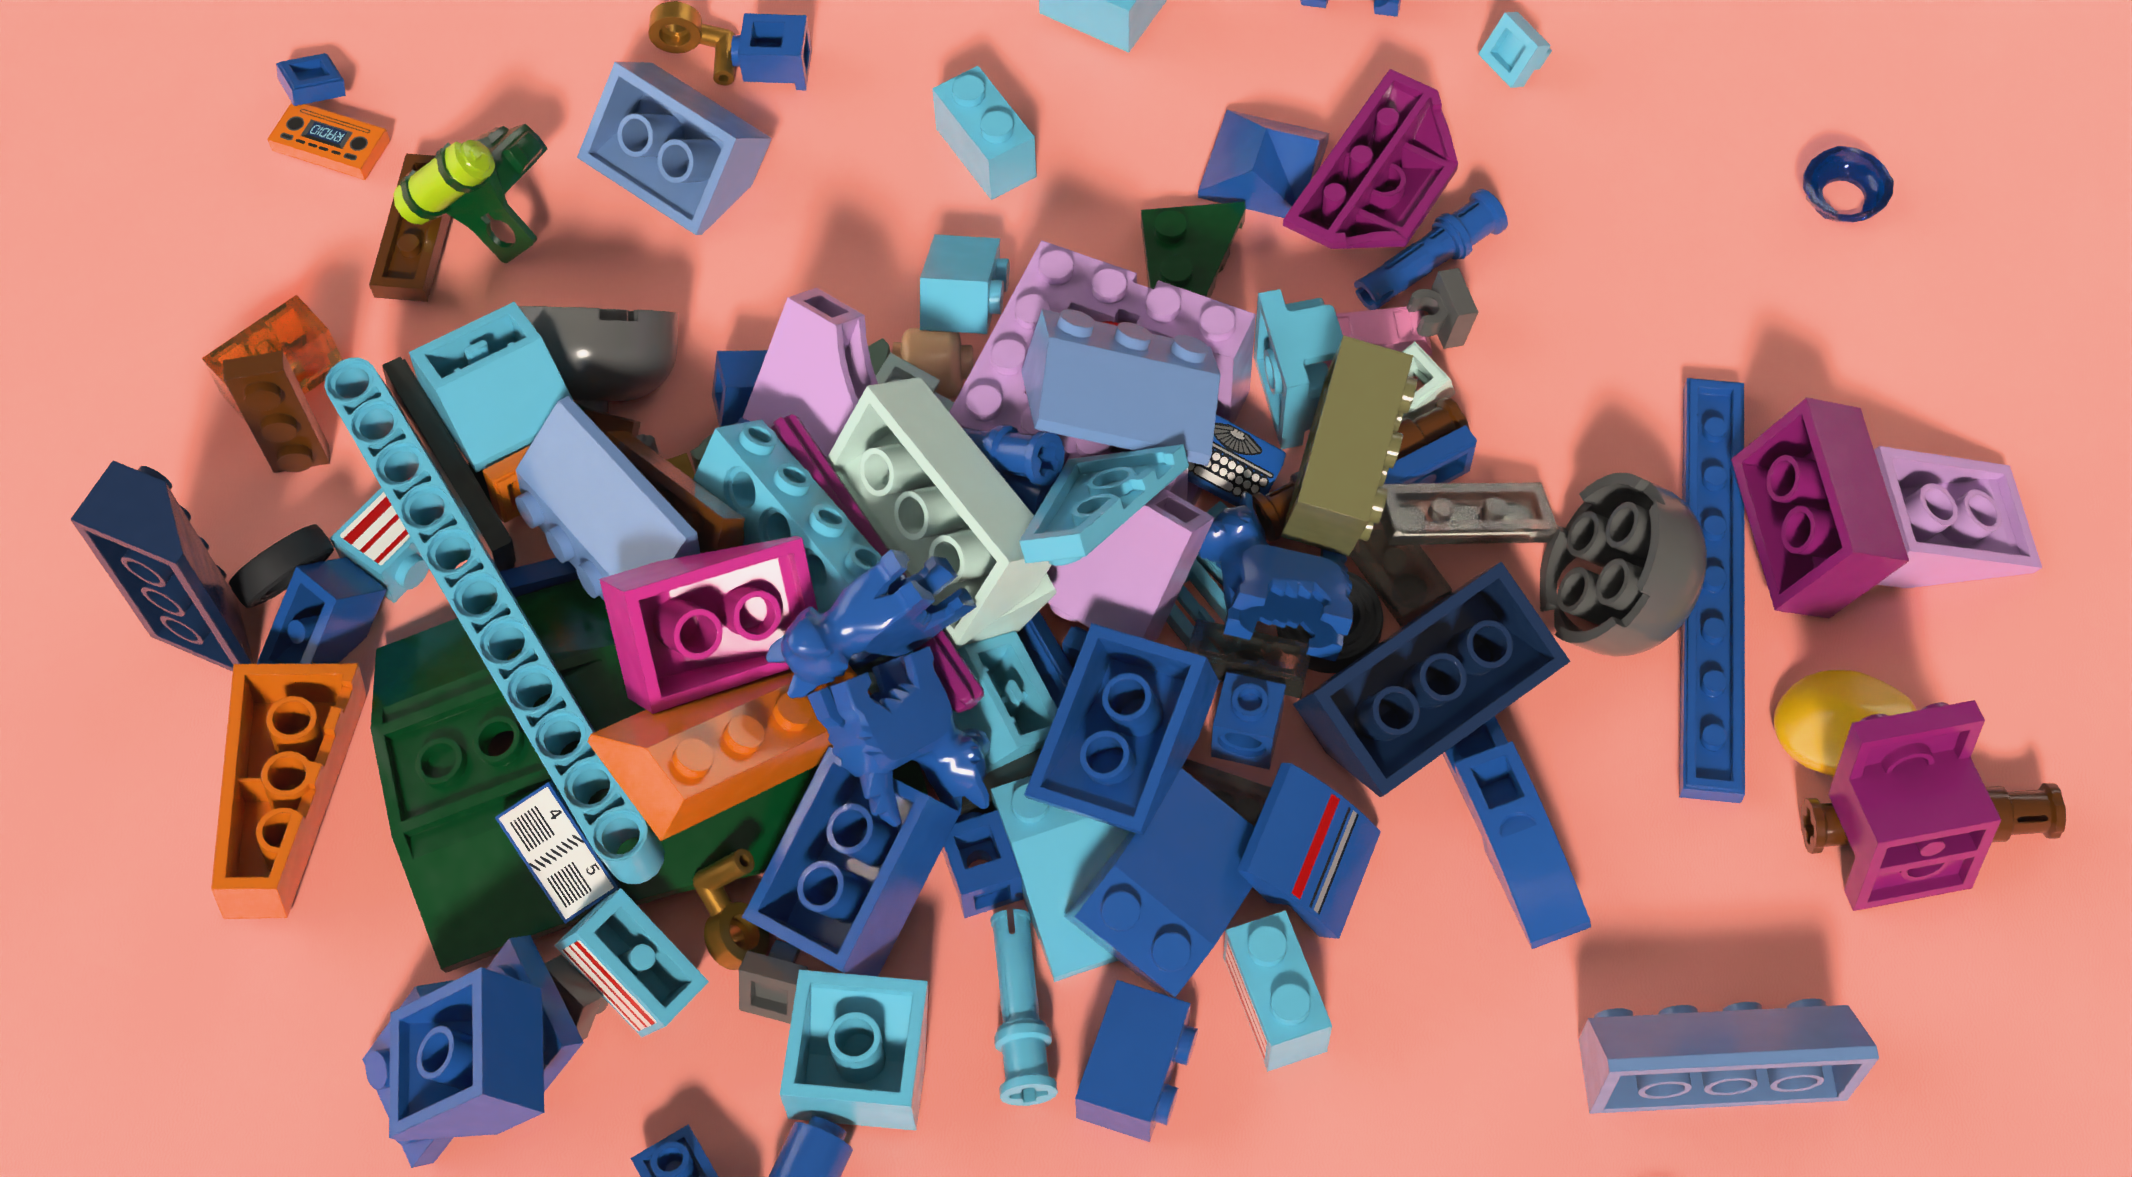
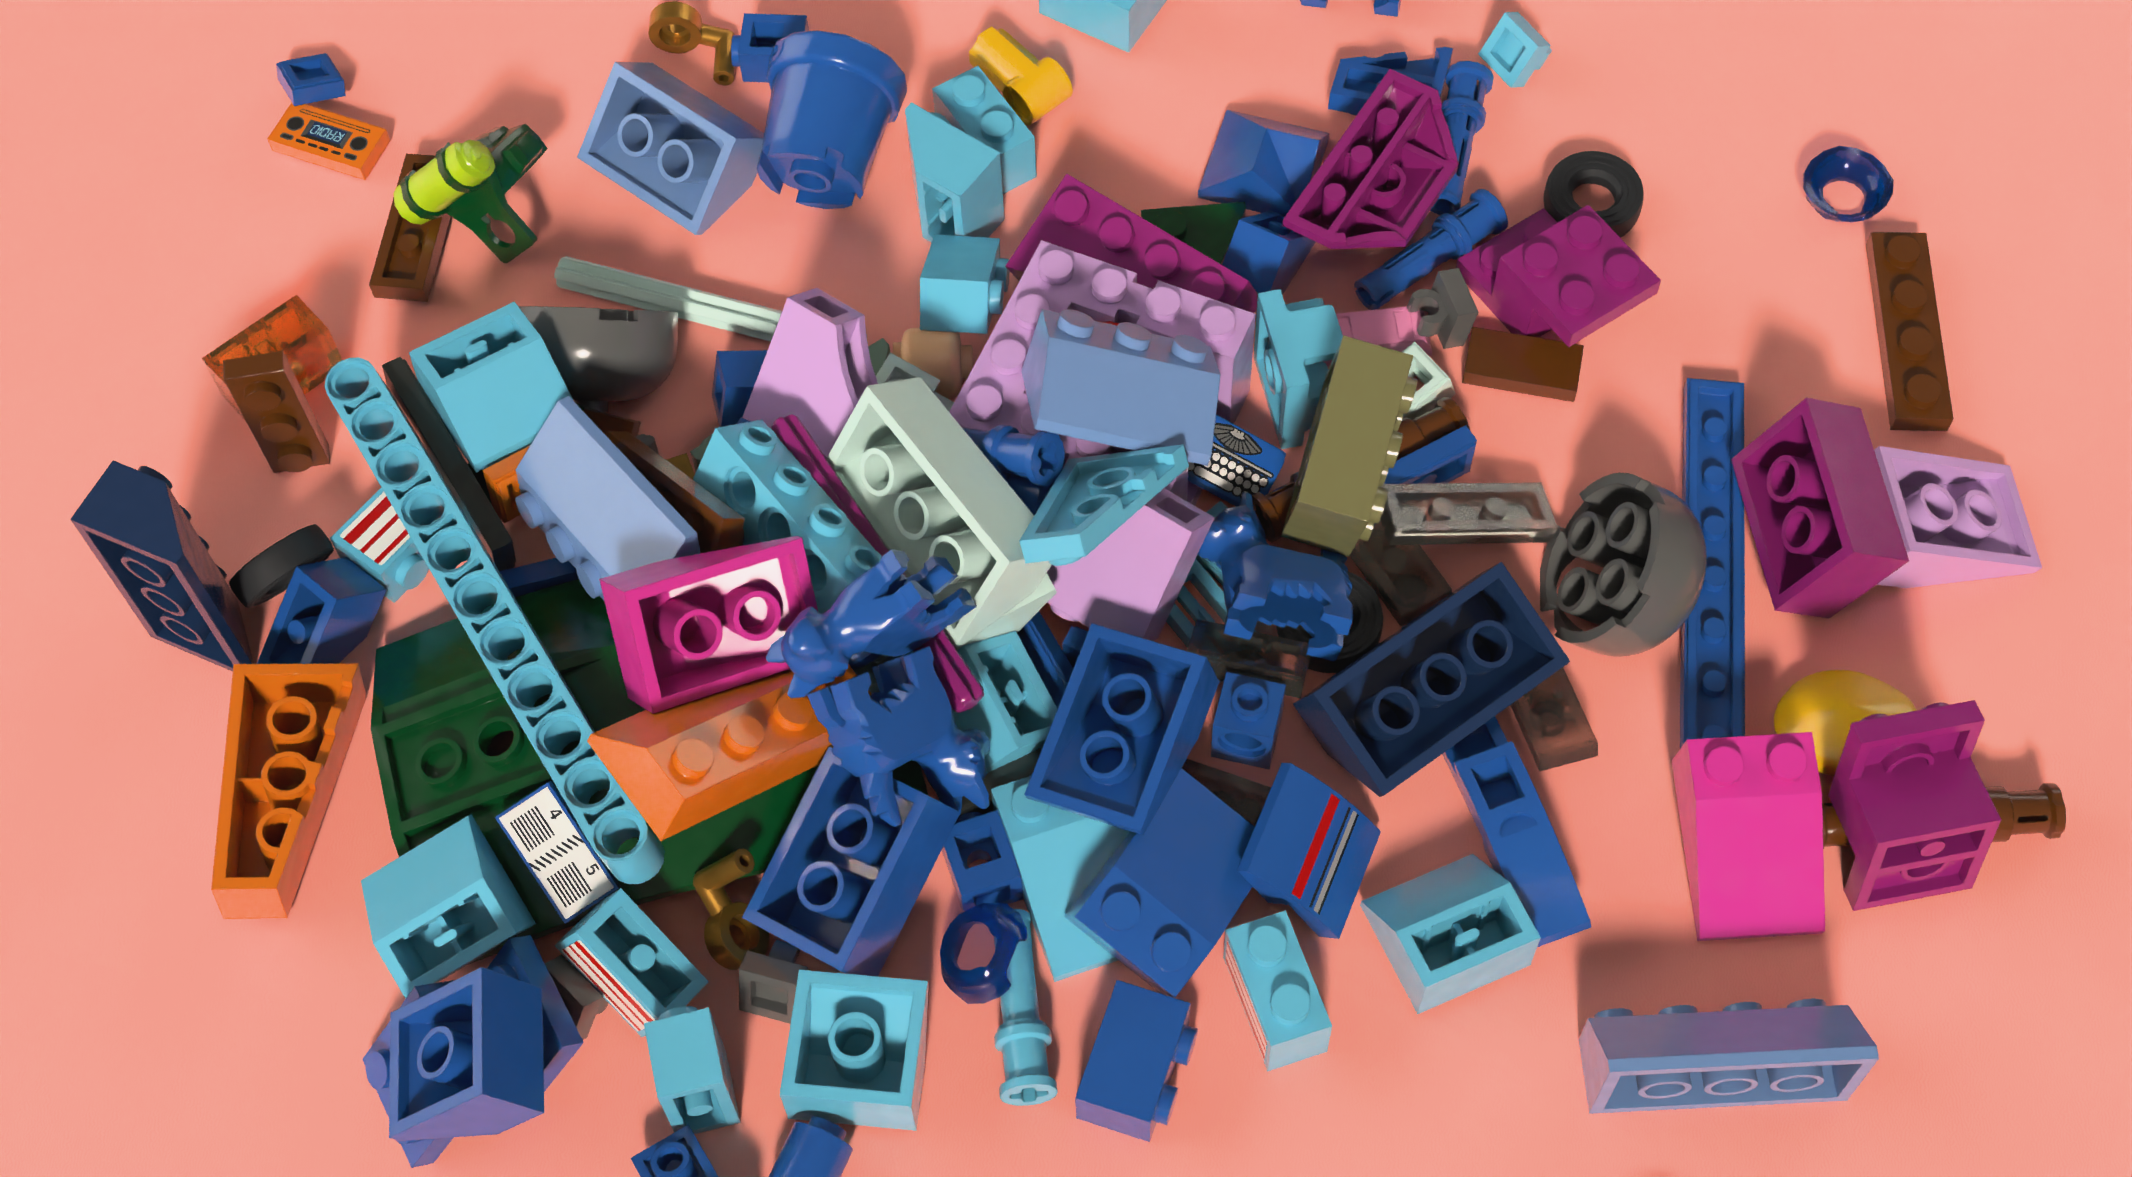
(442, 906): none -> medium azure slope
(661, 295): none -> light aqua axle
(691, 1070): none -> medium azure brick
(827, 115): none -> blue piece
(953, 177): none -> medium azure slope
(987, 982): none -> clear blue piece
(1026, 83): none -> yellow piece
(1106, 231): none -> magenta wedge
(1266, 252): none -> blue slope
(1360, 76): none -> blue wing
(1452, 931): none -> medium azure slope
(1464, 118): none -> blue pin
(1523, 364): none -> reddish brown tile
(1555, 723): none -> clear smoke plate
(1558, 275): none -> magenta bracket
(1597, 169): none -> black tyre
(1752, 835): none -> dark pink slope
(1909, 332): none -> reddish brown plate

